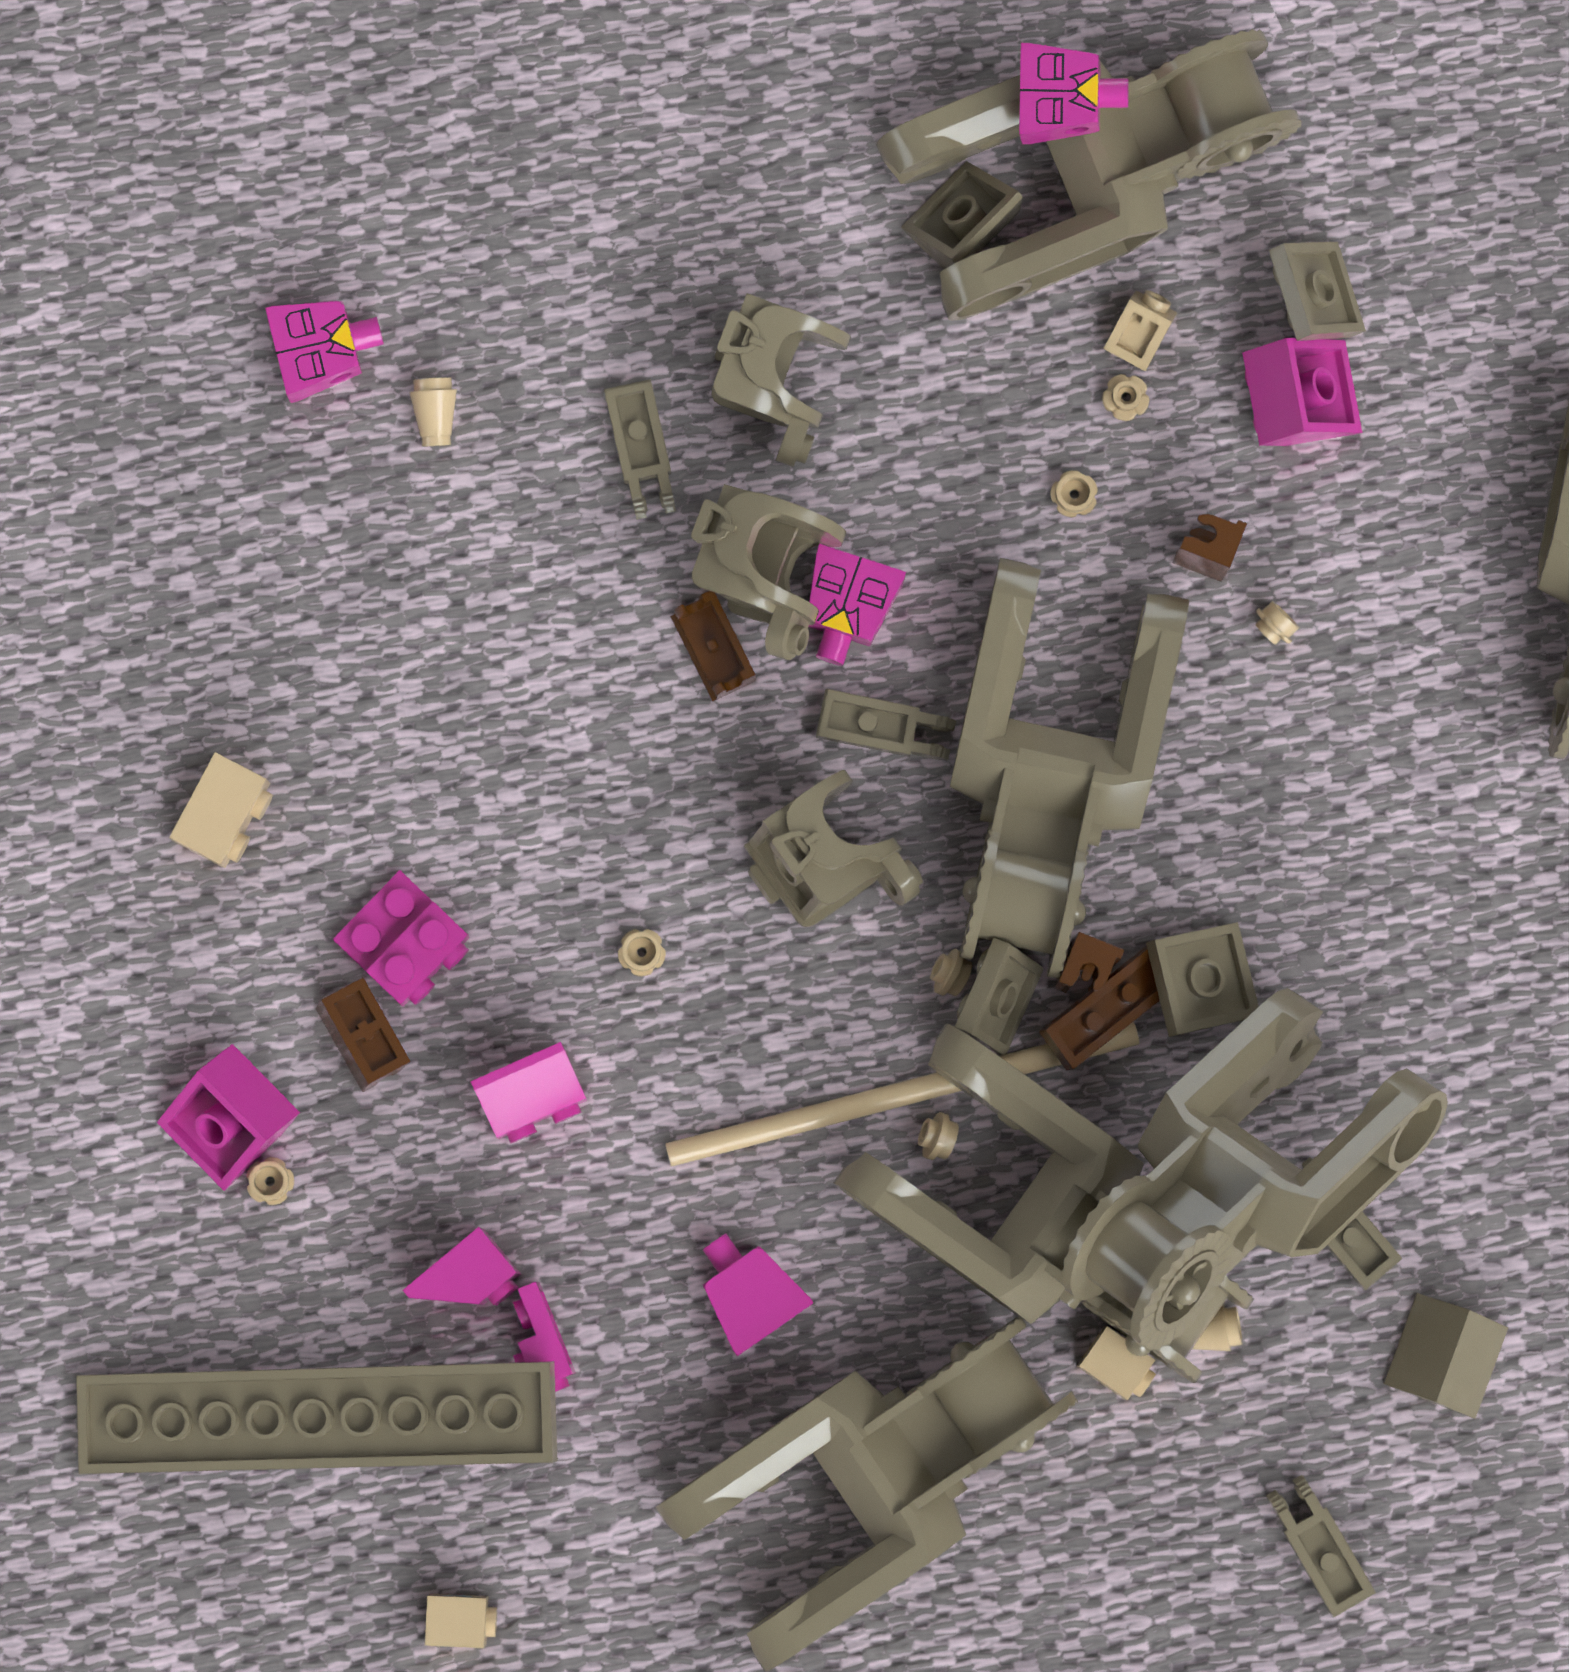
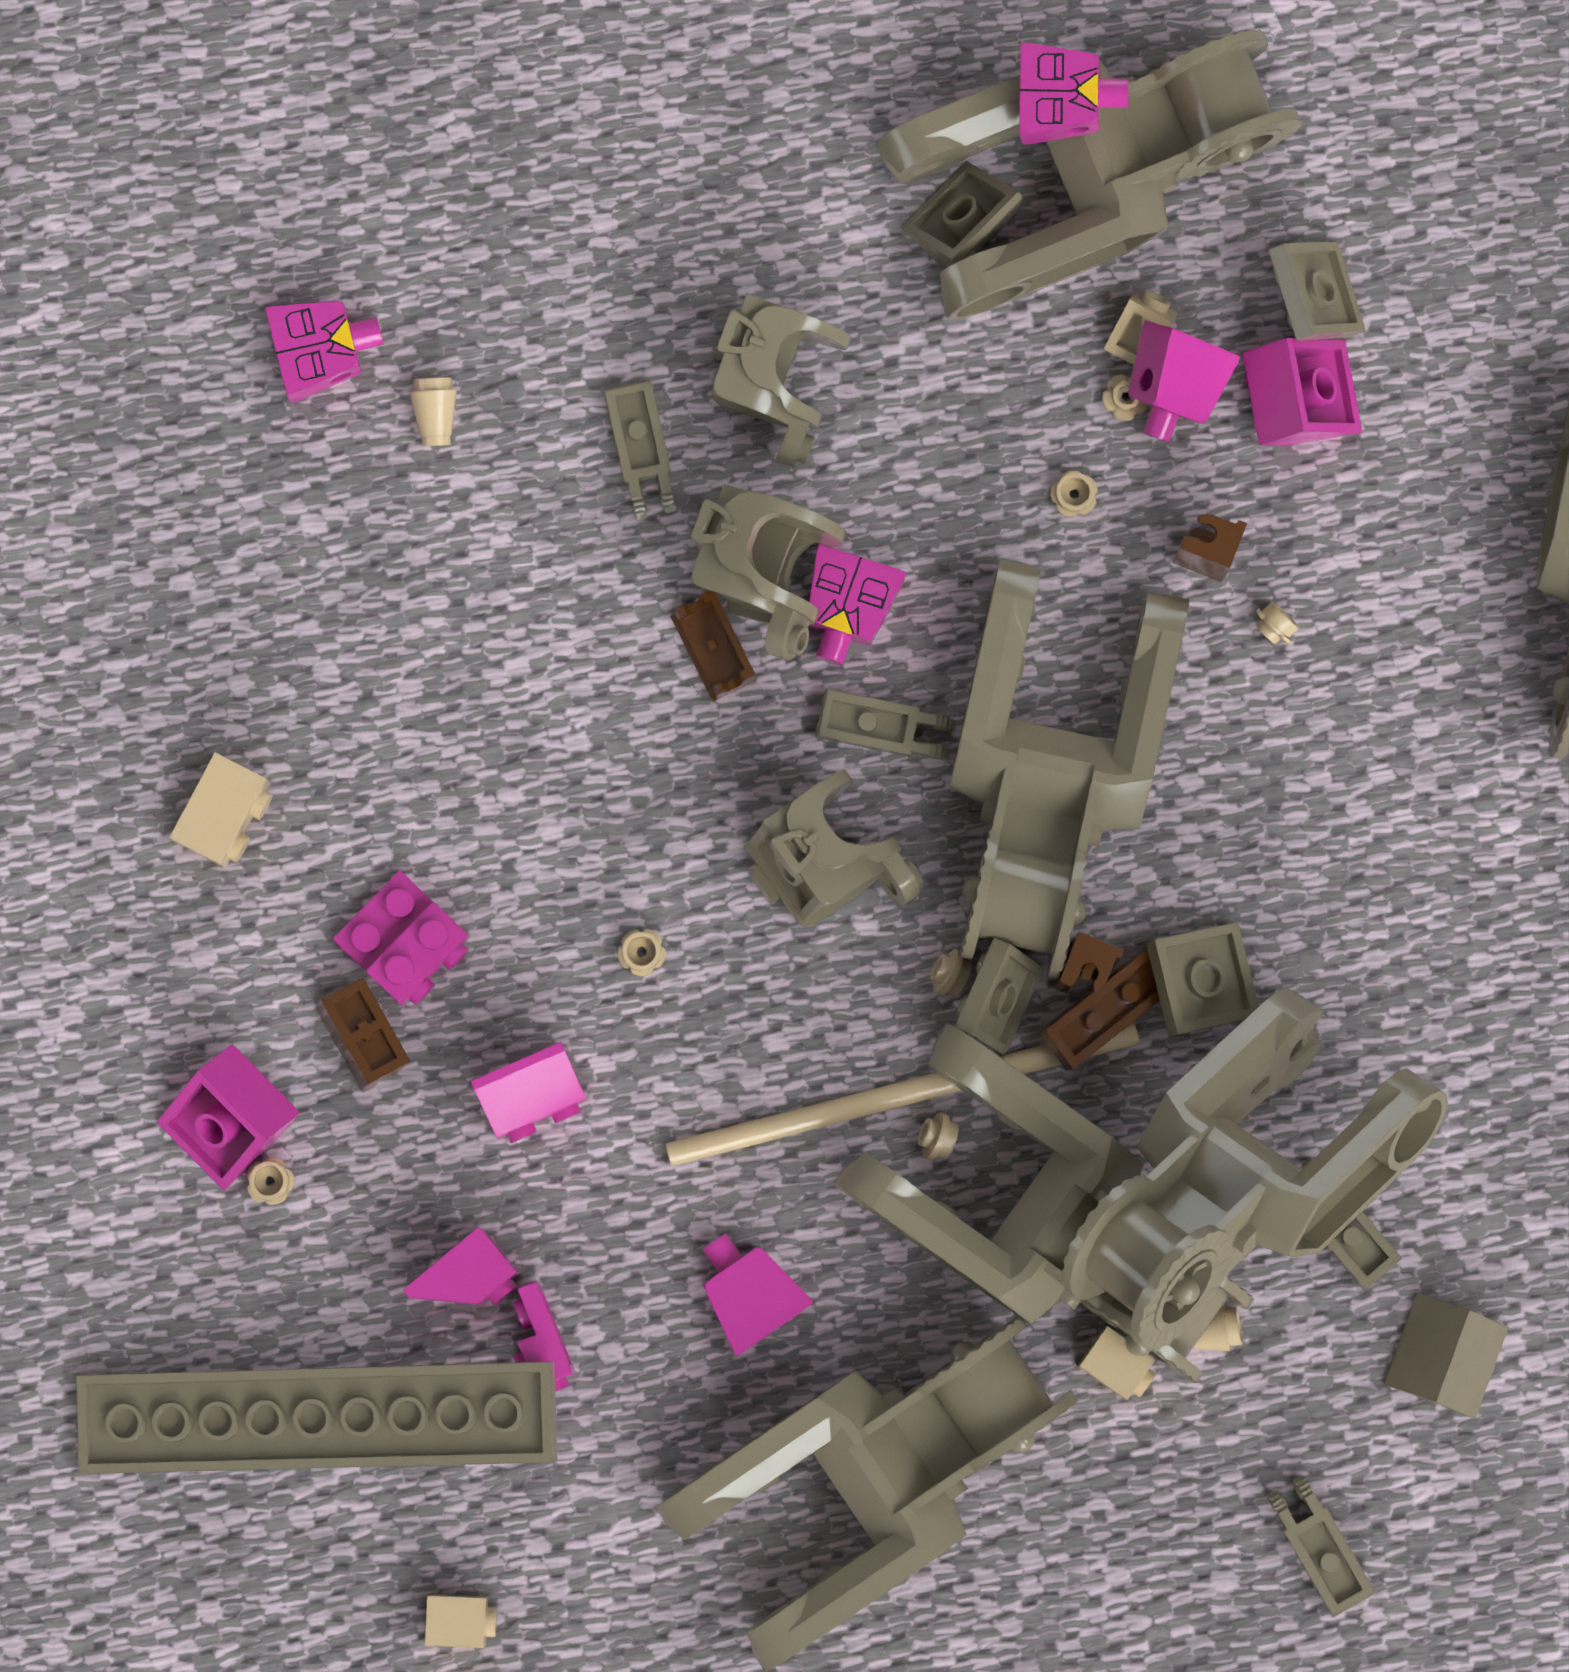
(1177, 378): none -> dark pink torso

